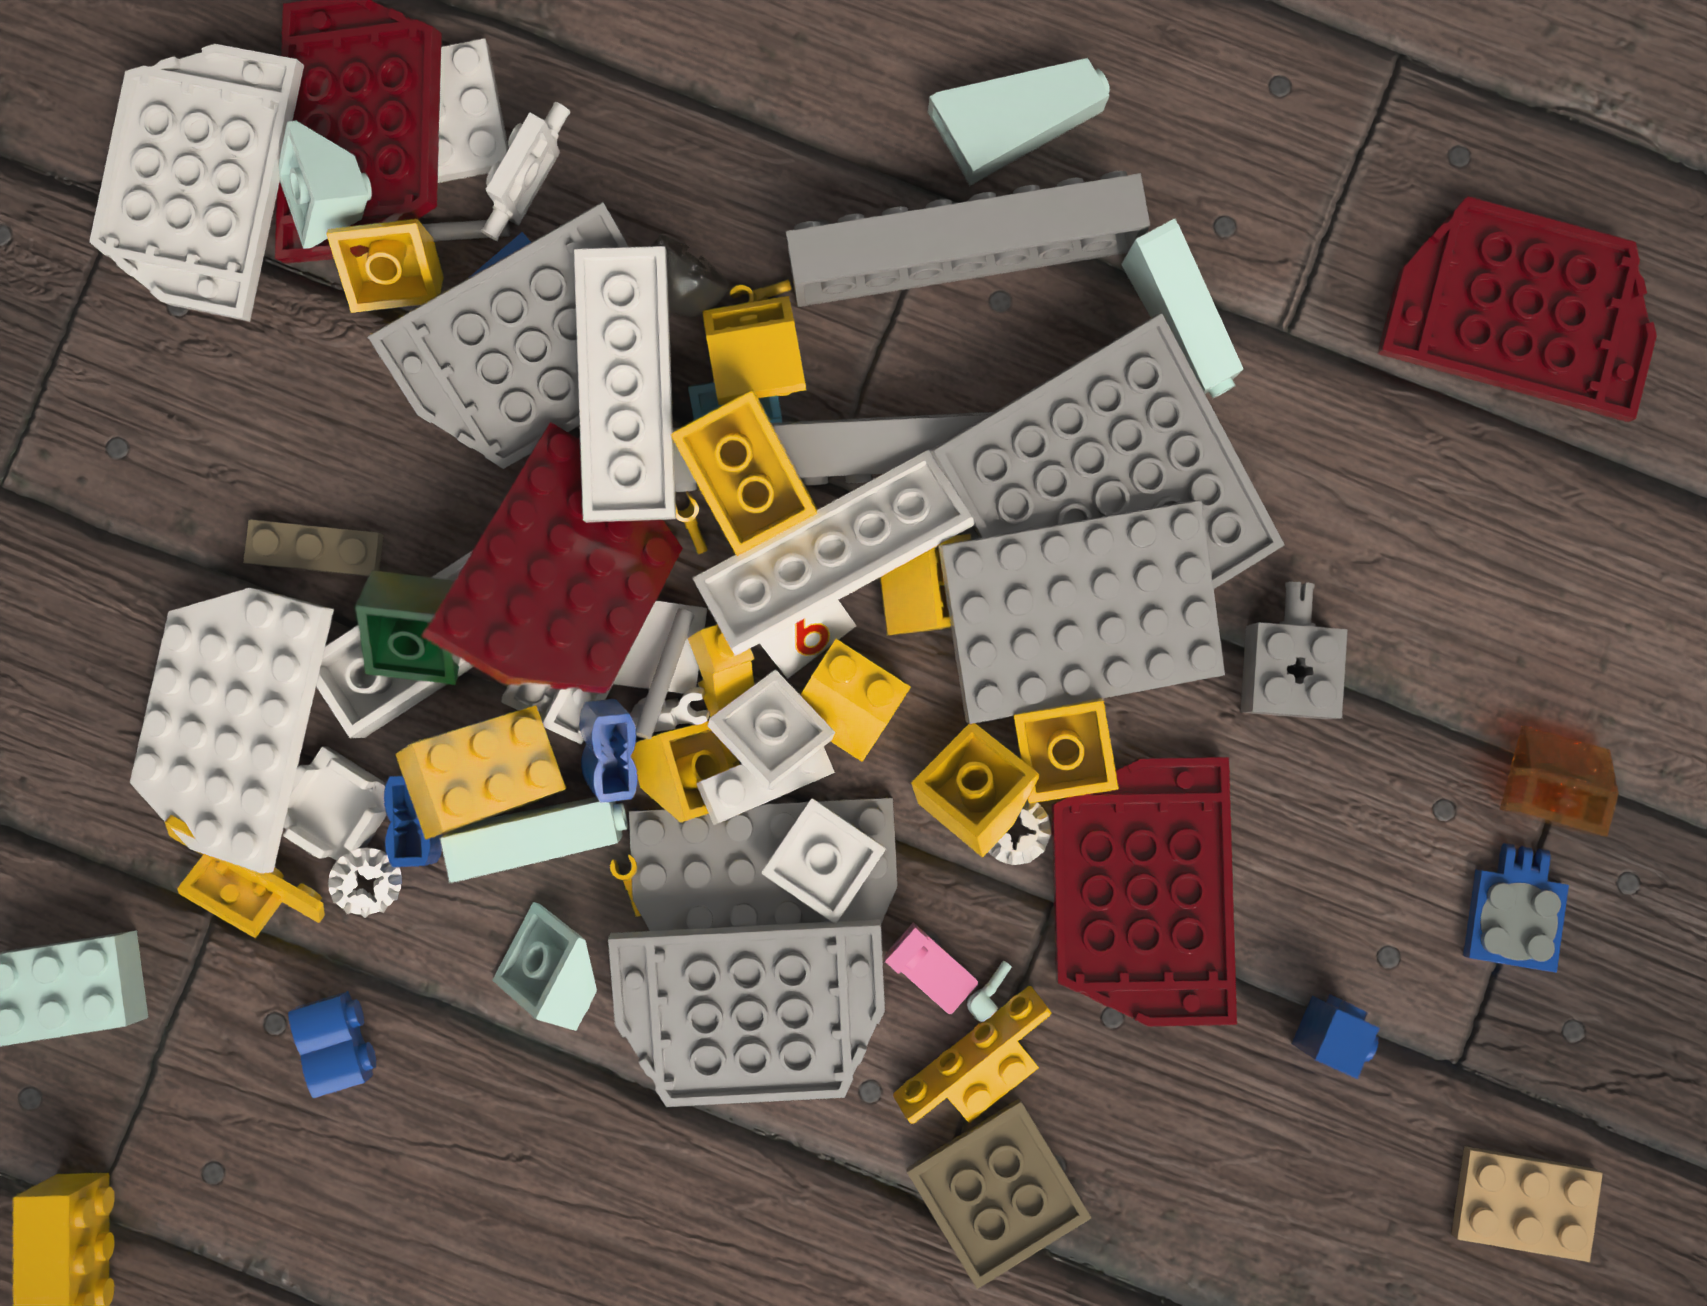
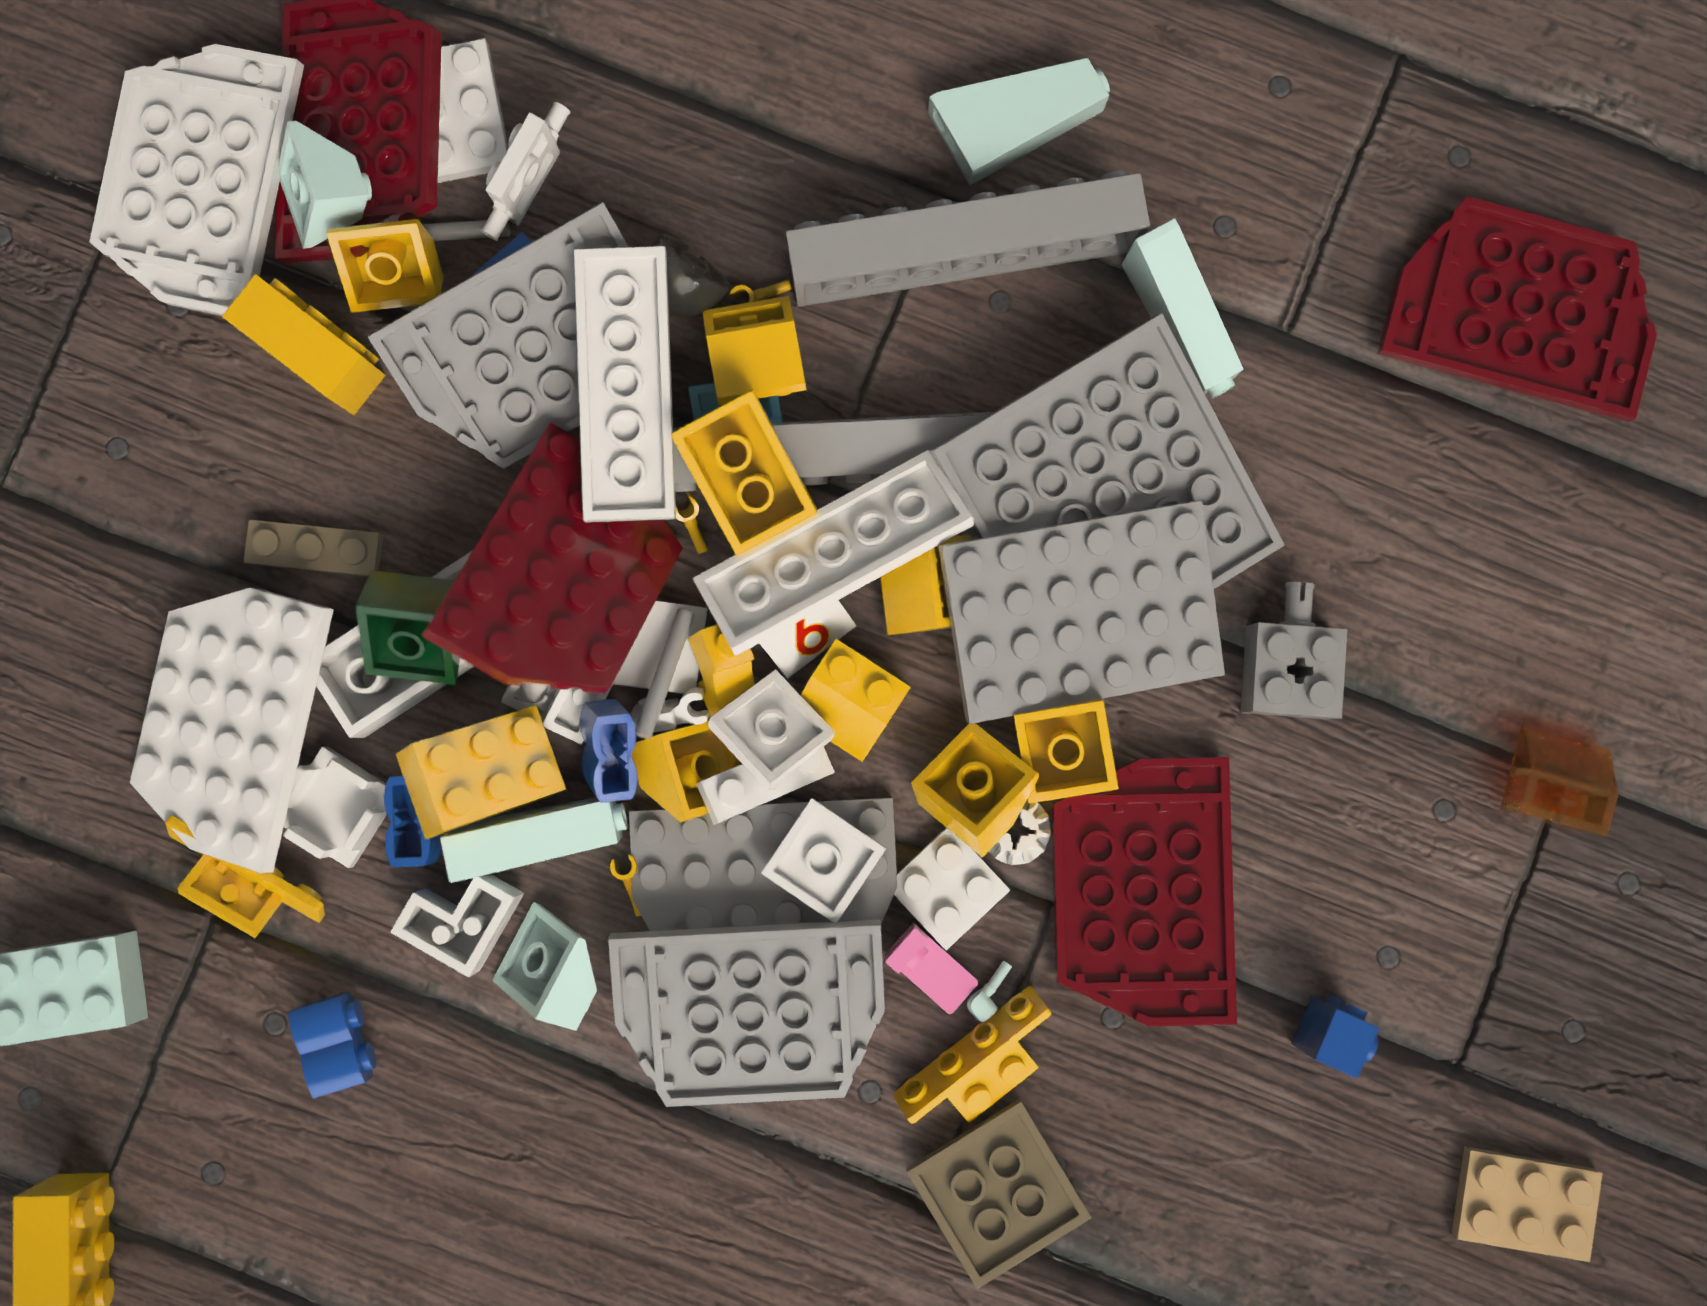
(306, 342): none -> yellow brick
(371, 864): white gear -> none
(461, 933): none -> white brick
(948, 888): none -> white plate
(1517, 912): piece -> none

